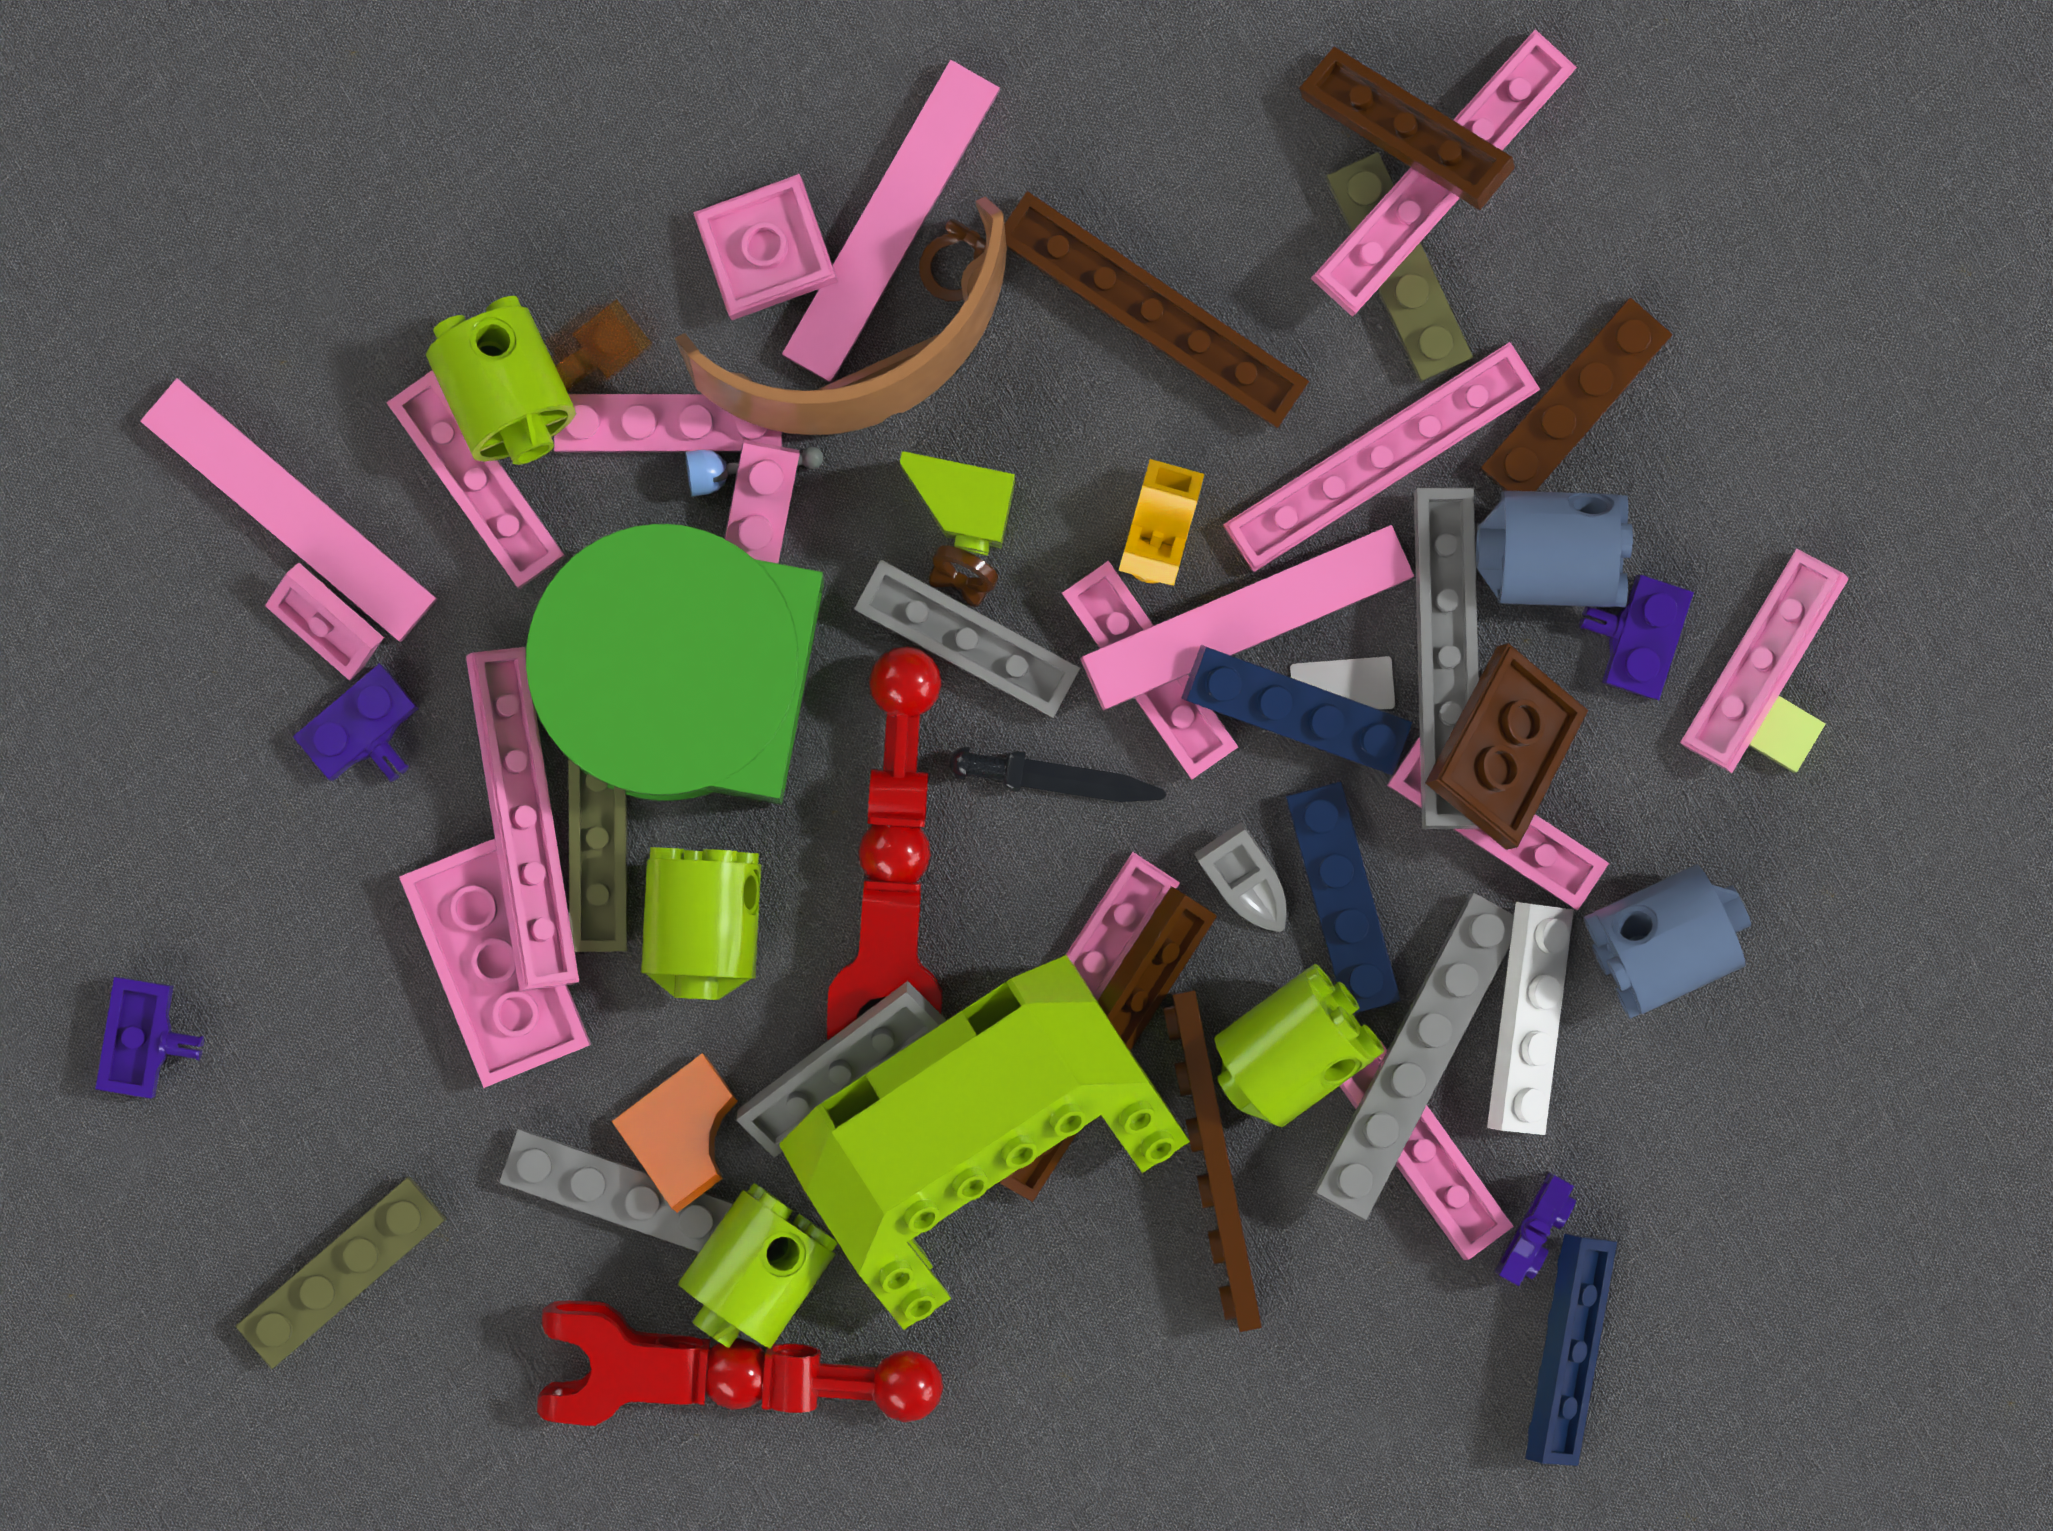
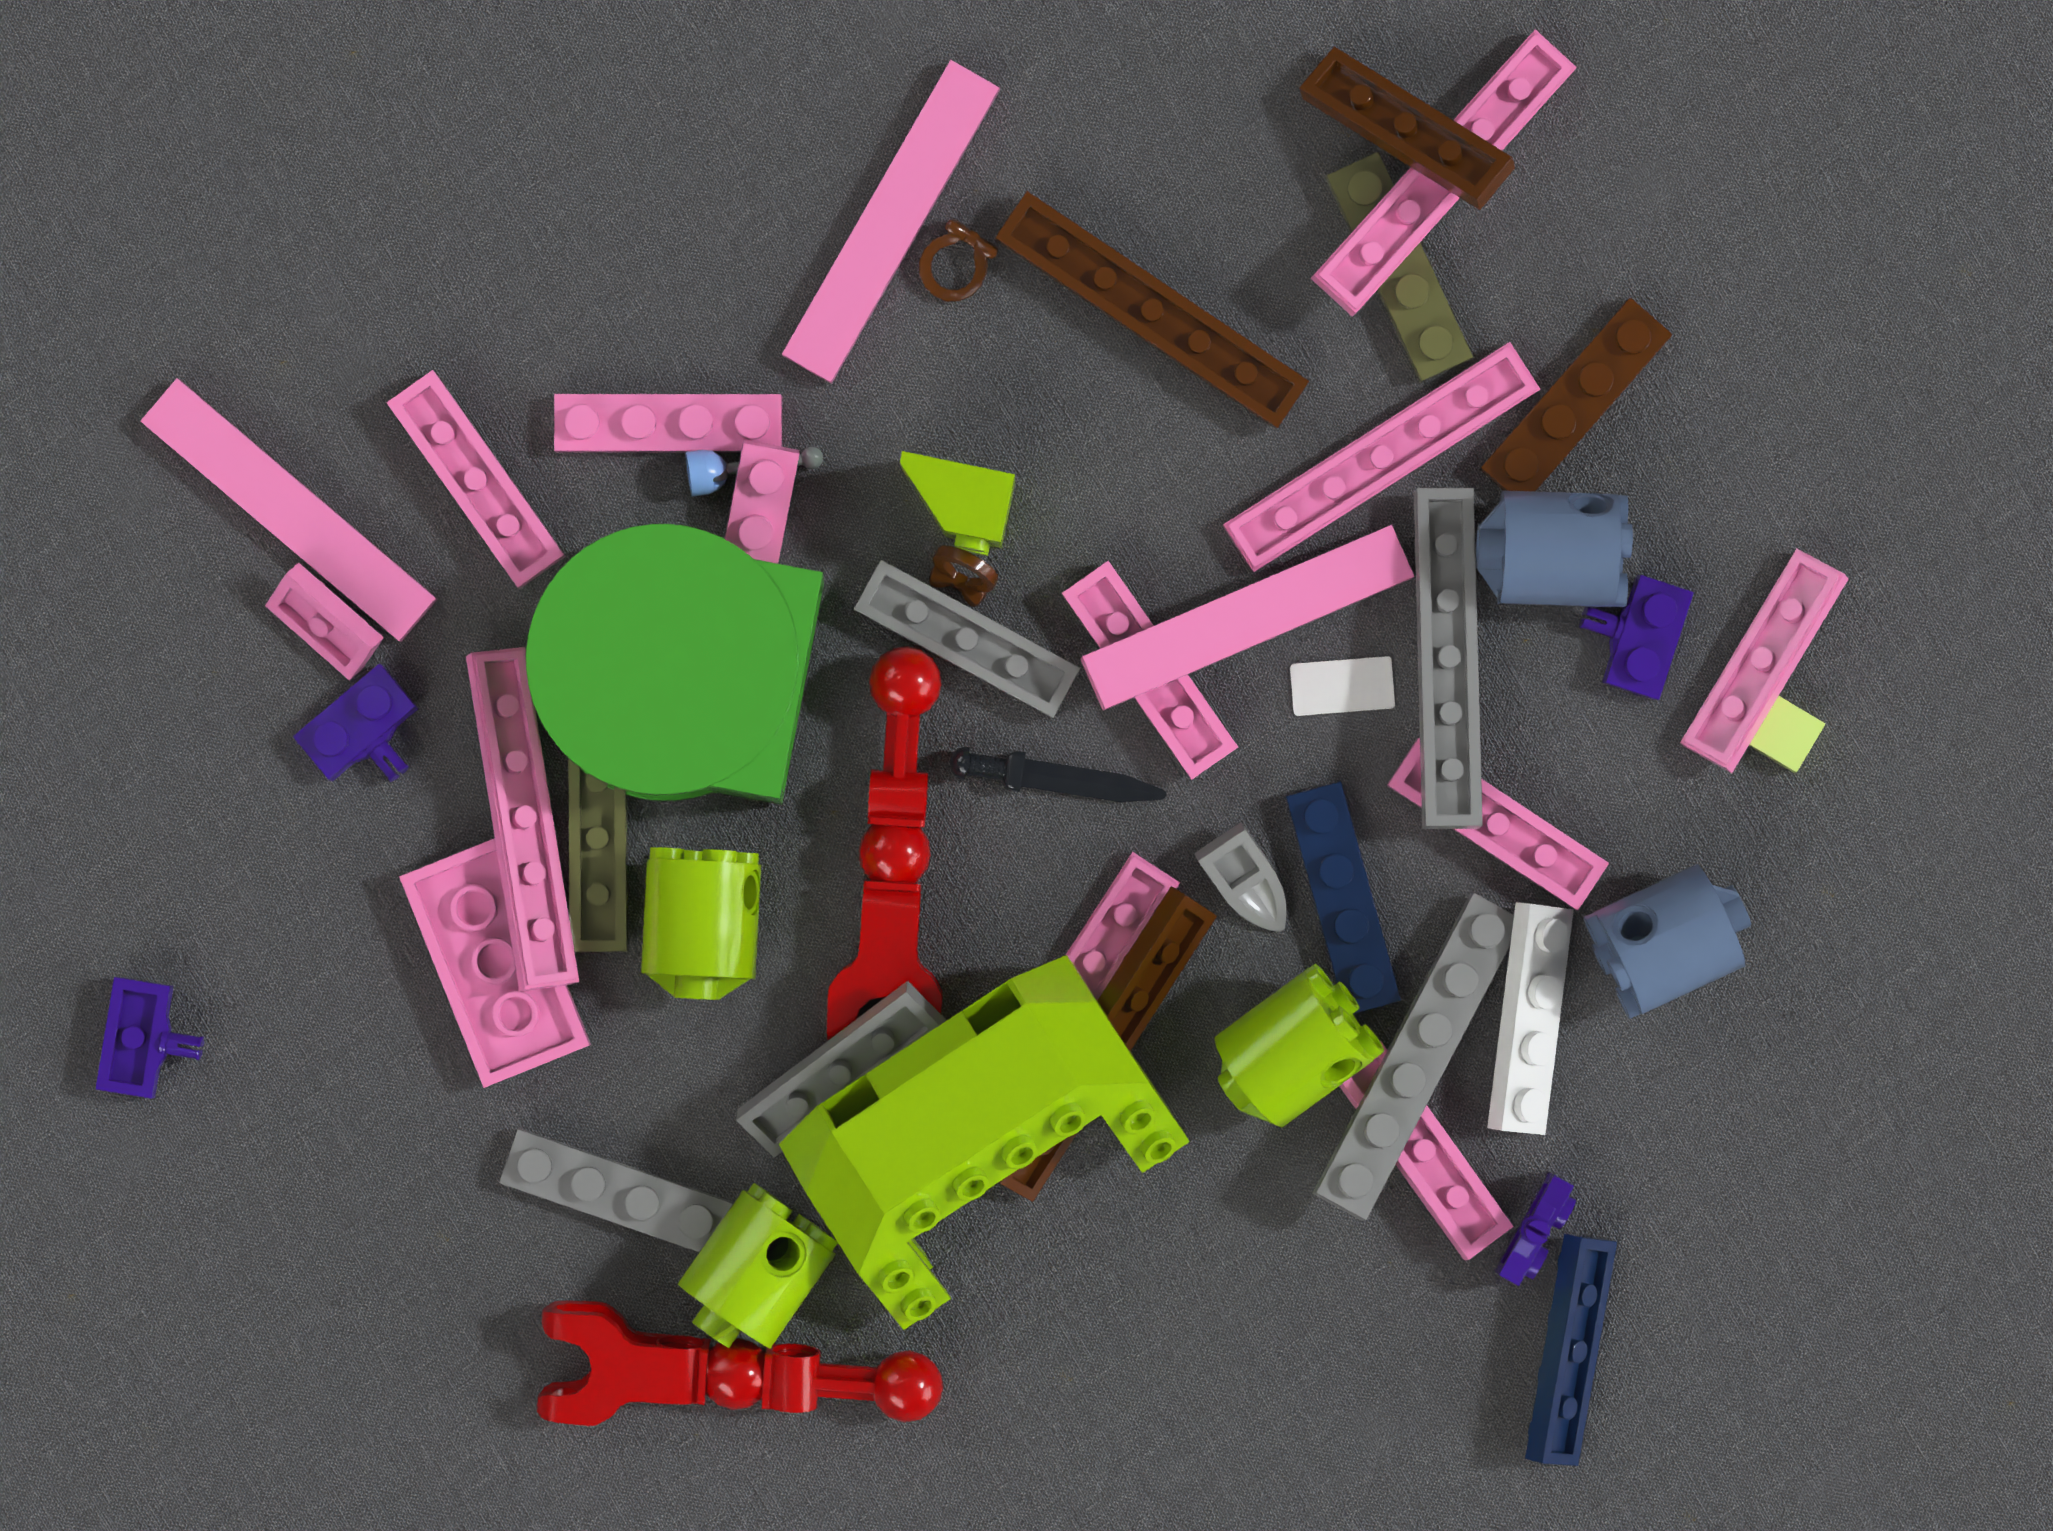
(340, 1272): olive plate -> none
(500, 383): lime cylinder -> none
(607, 343): clear orange plate -> none
(676, 1131): orange tile -> none
(765, 247): bright pink plate -> none
(881, 388): medium nougat windscreen -> none
(1161, 523): yellow brick -> none
(1216, 1185): reddish brown plate -> none
(1296, 710): dark blue plate -> none
(1506, 746): reddish brown tile -> none

